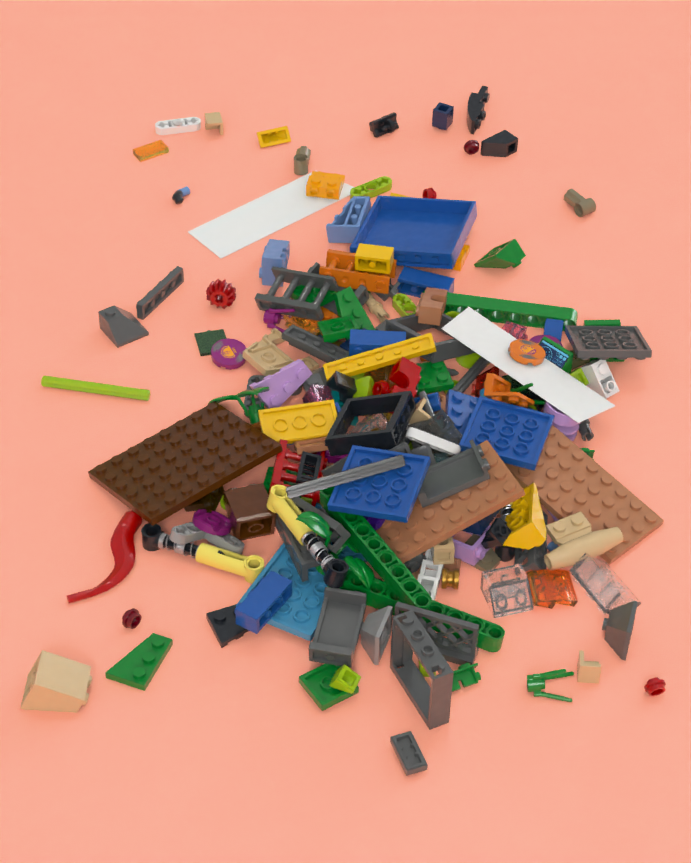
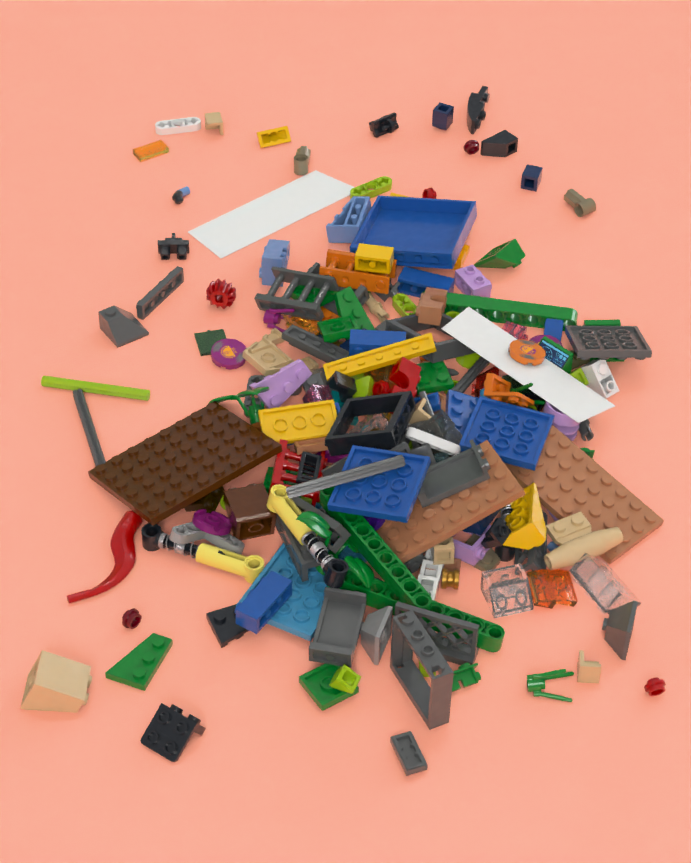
(88, 427): none -> dark grey axle
(170, 731): none -> black bracket
(173, 246): none -> black hips
(325, 185): light orange plate -> none
(472, 282): none -> lavender brick
(531, 177): none -> dark blue brick

